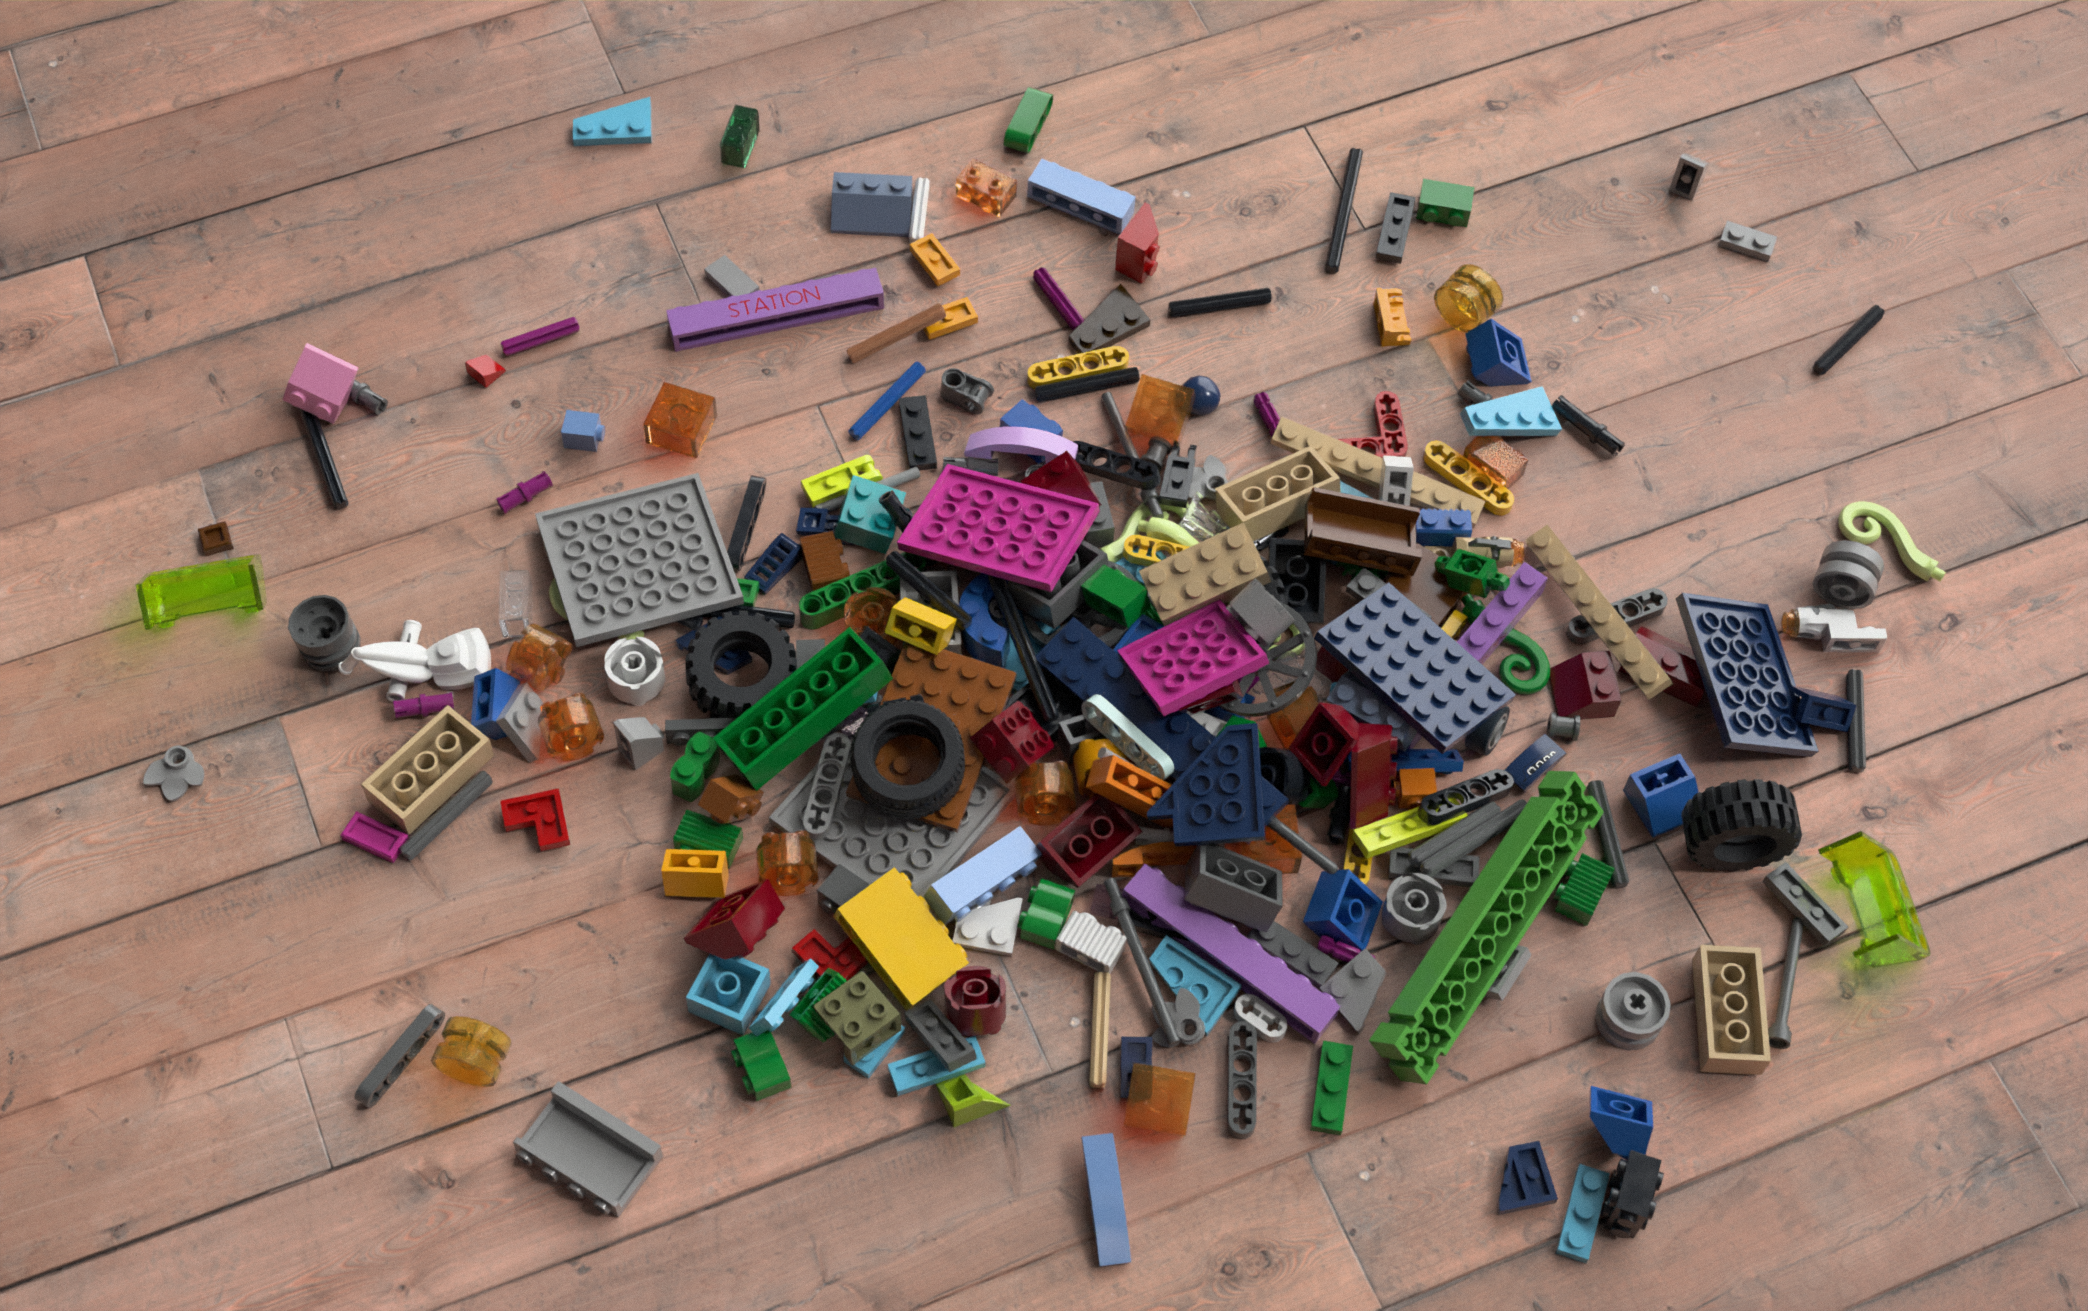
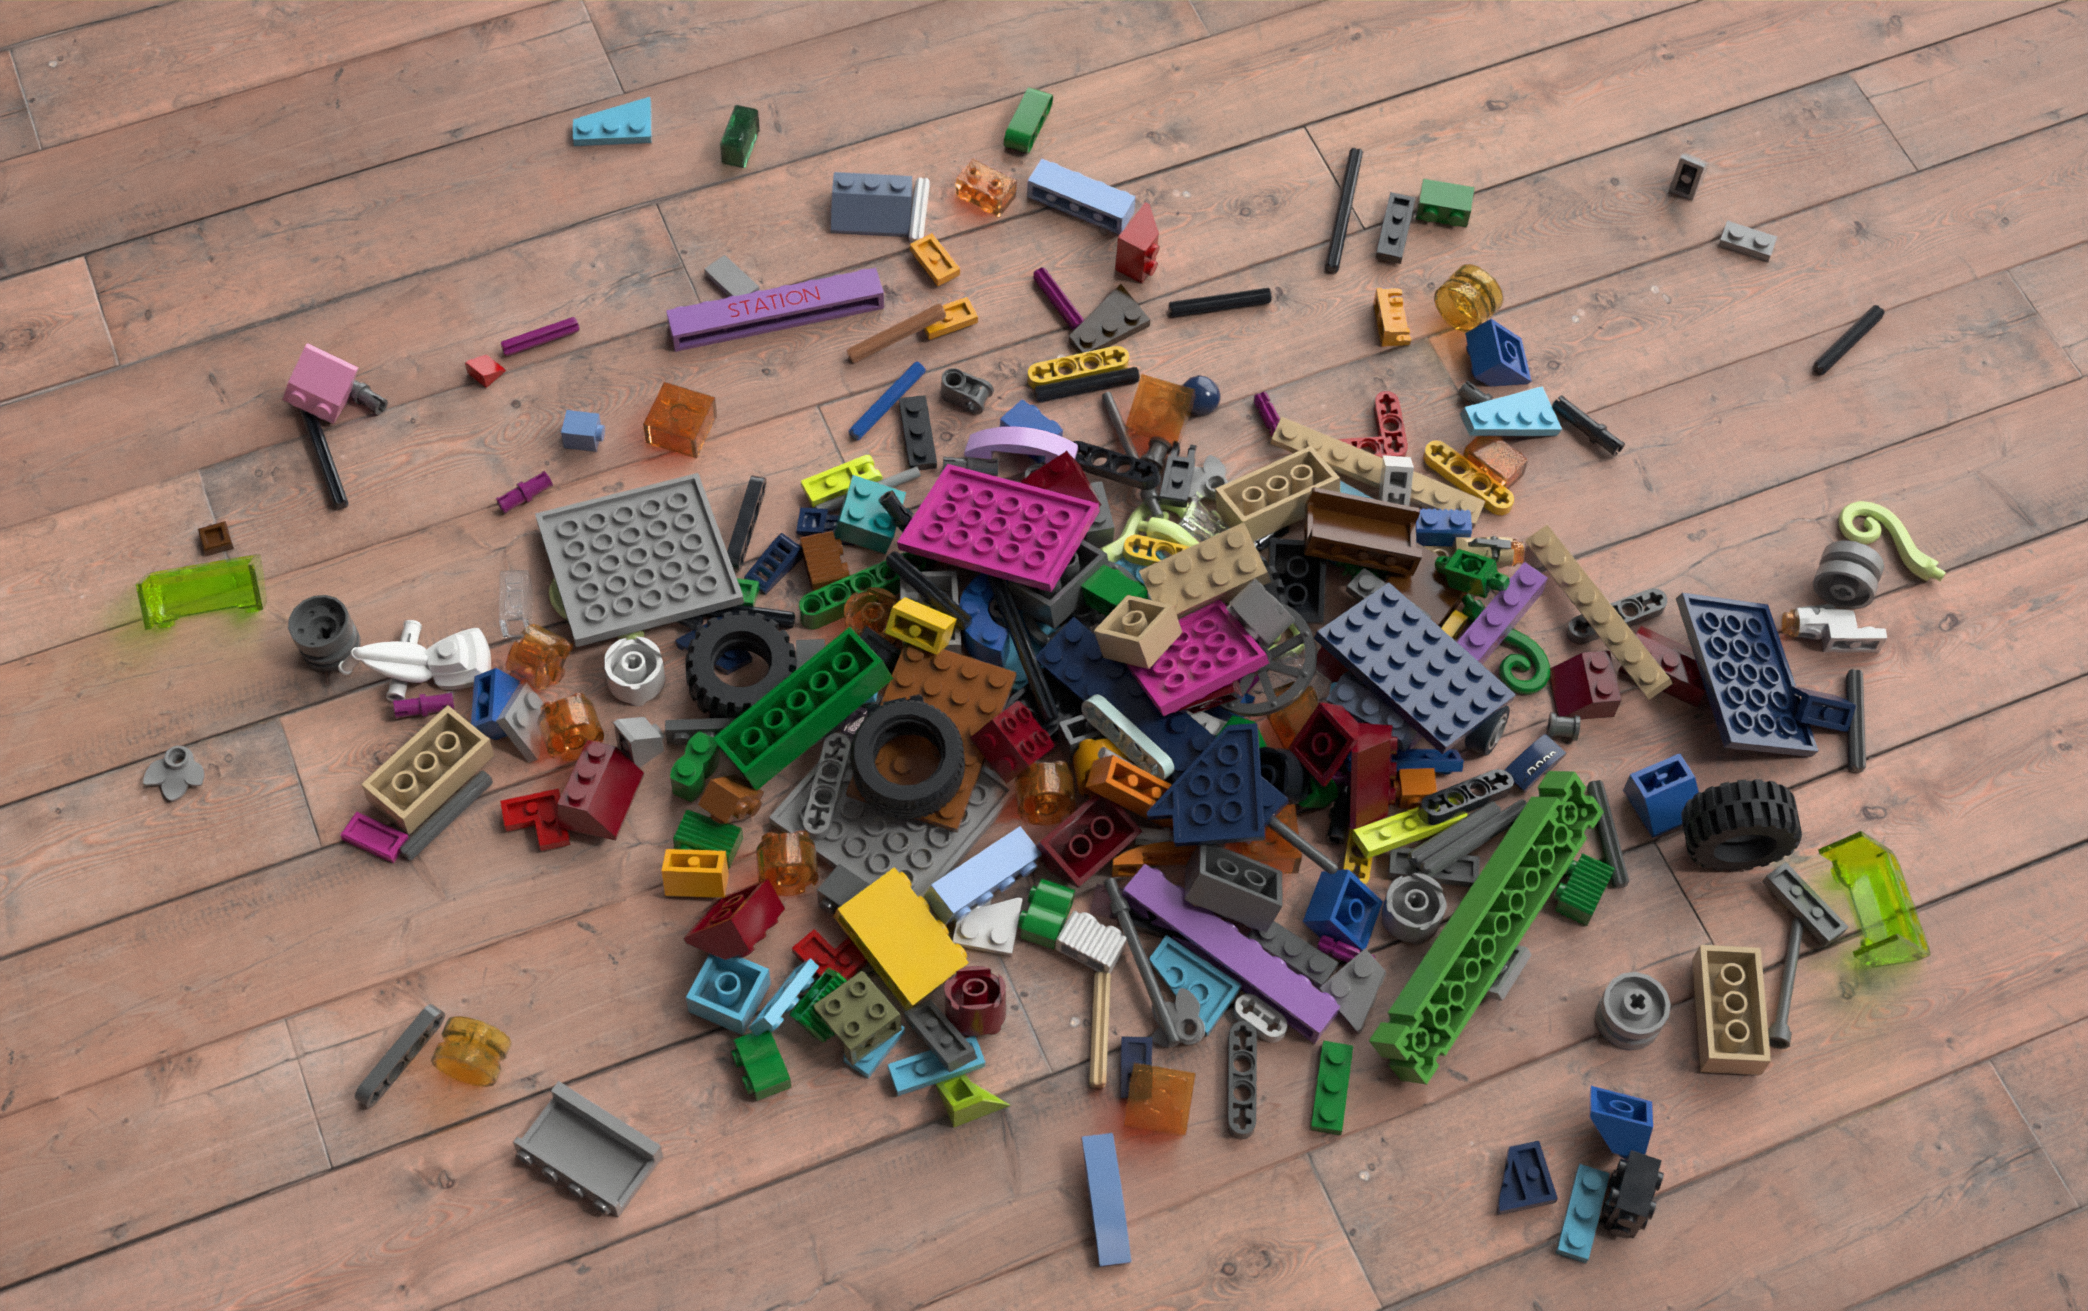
(599, 791): none -> dark red slope
(1138, 631): none -> tan brick

